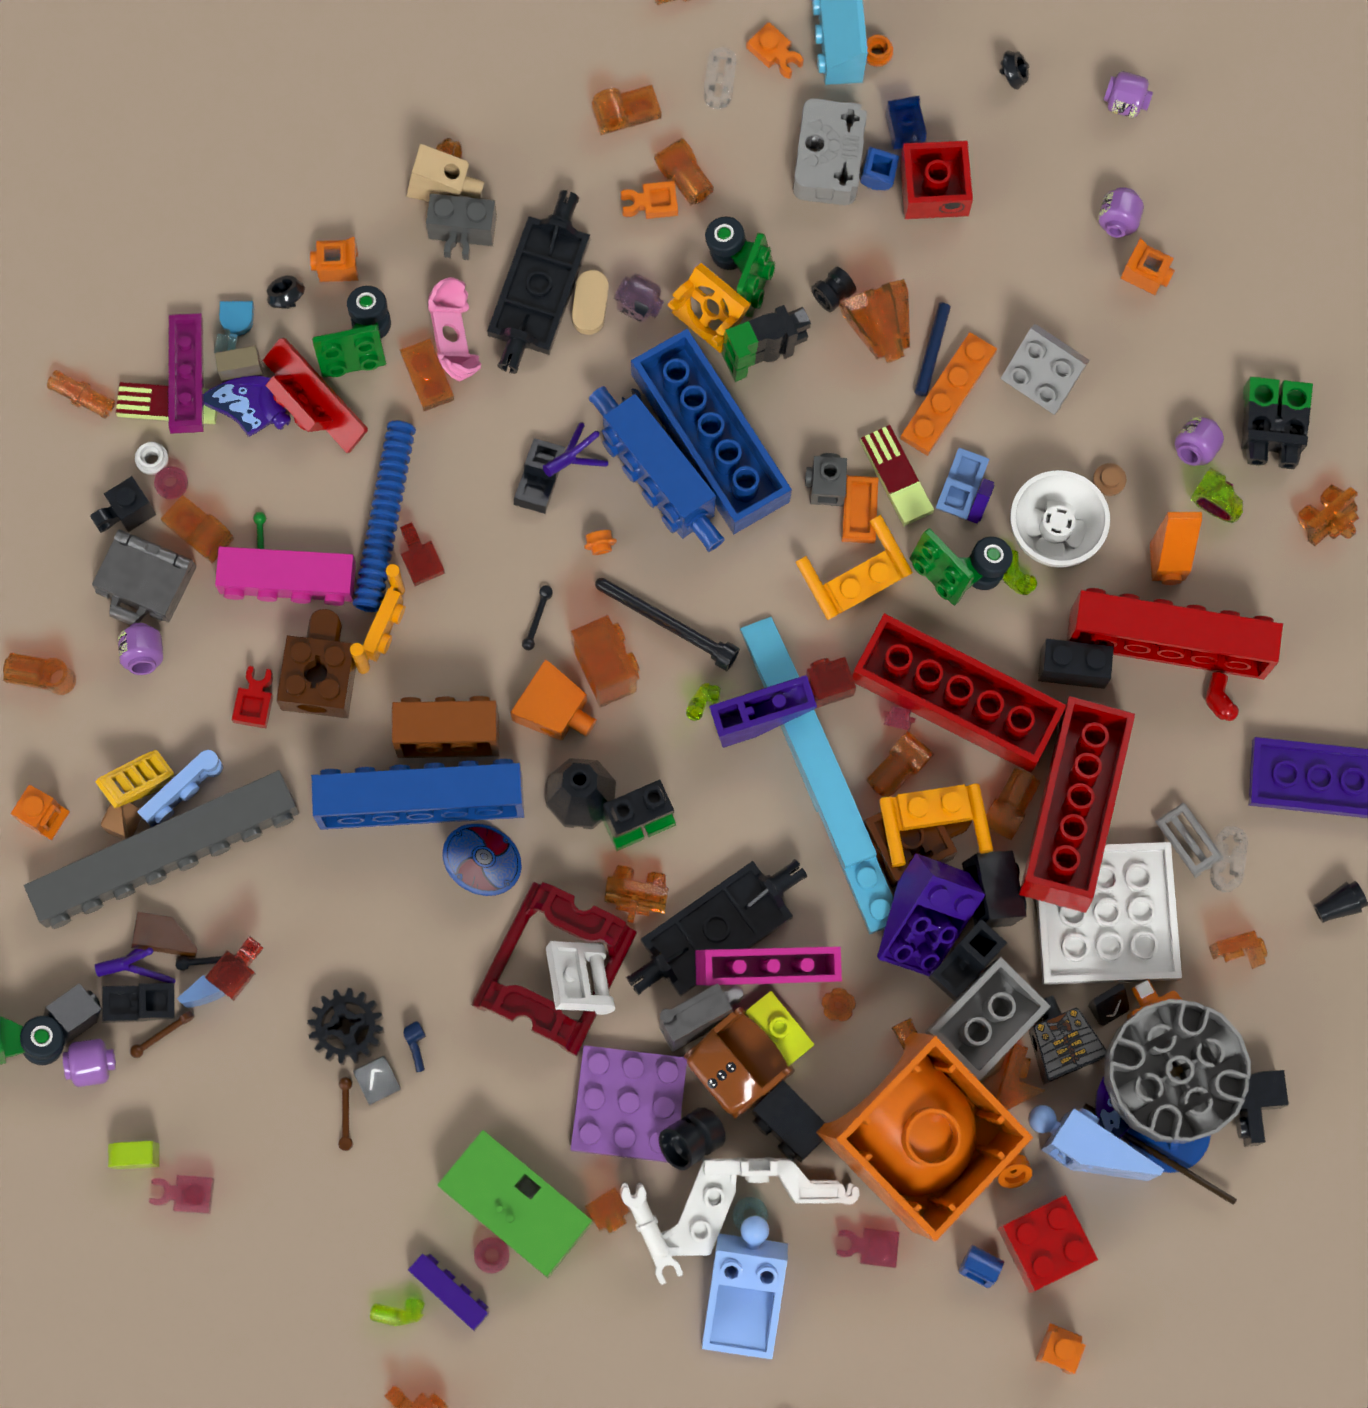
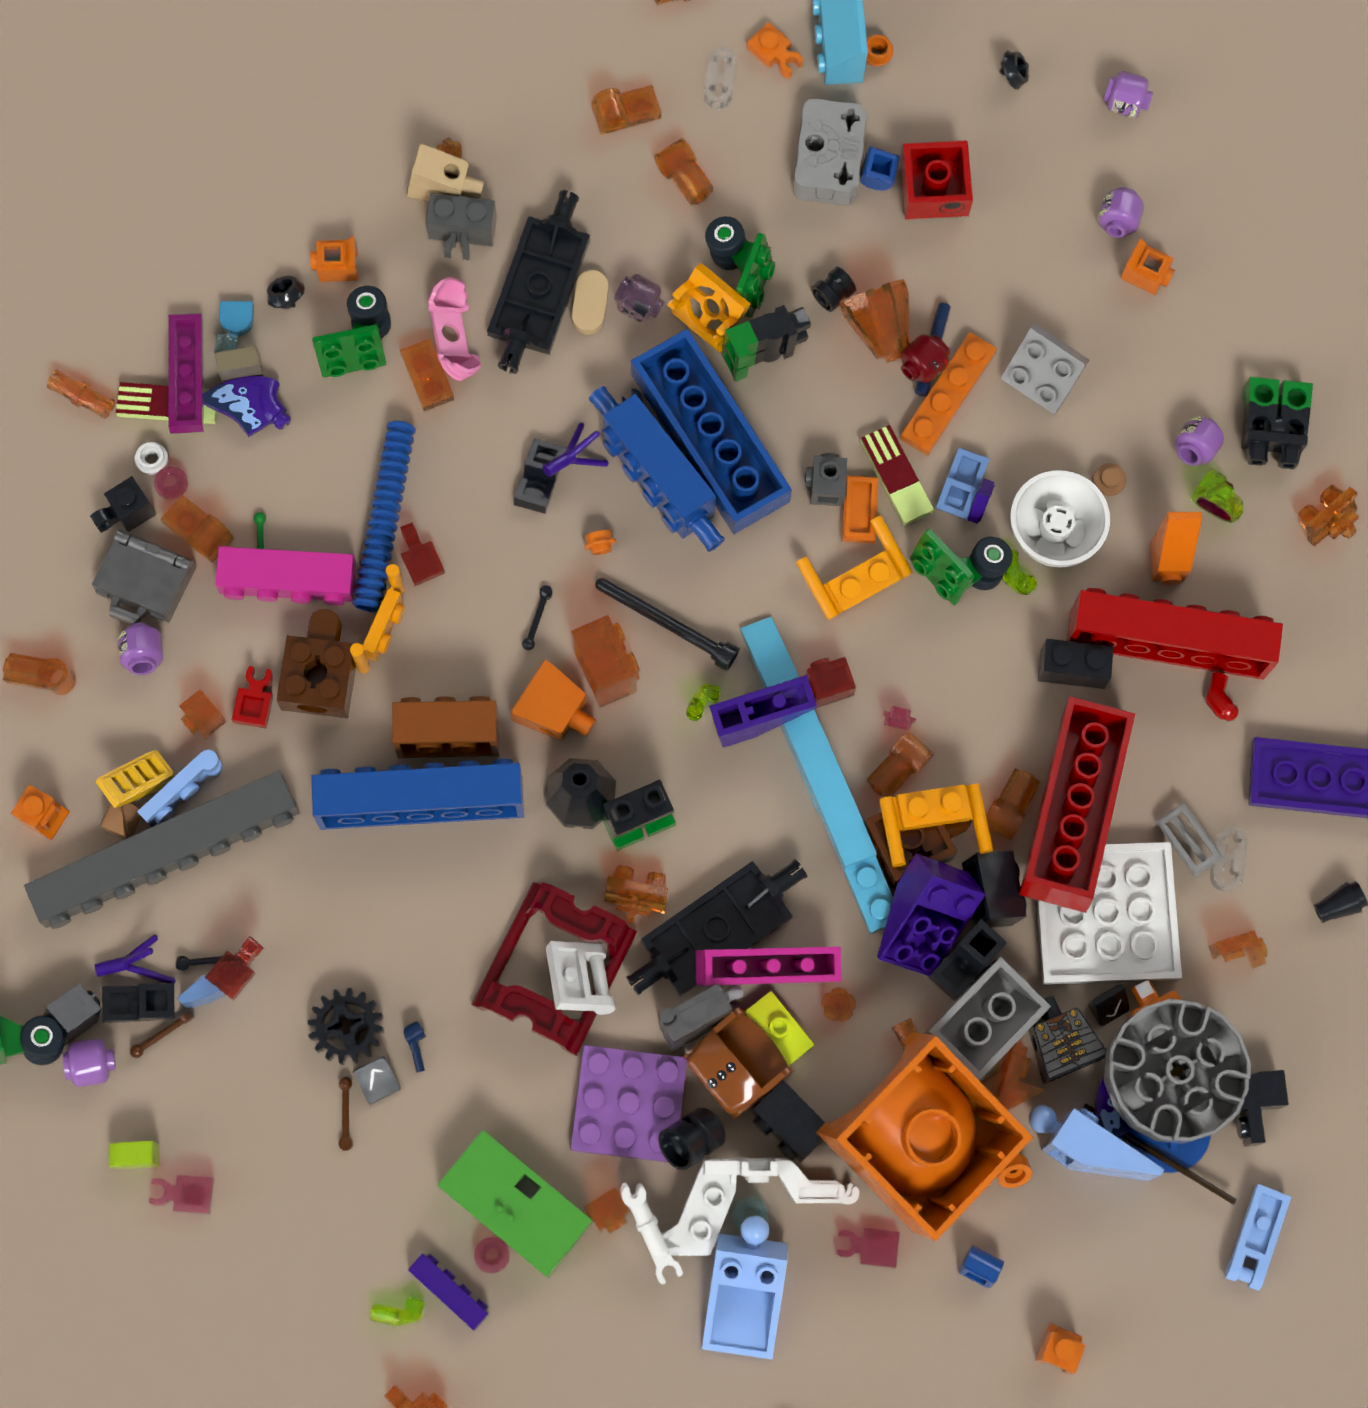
(161, 935): reddish brown tile -> none
(201, 715): none -> clear orange plate
(310, 397): red bracket -> none
(482, 859): shield -> none
(656, 200): orange plate -> none
(901, 112): clear blue brick -> none
(924, 358): none -> dark red head
(958, 692): red brick -> none
(1047, 1244): red brick -> none
(1258, 1236): none -> light blue plate

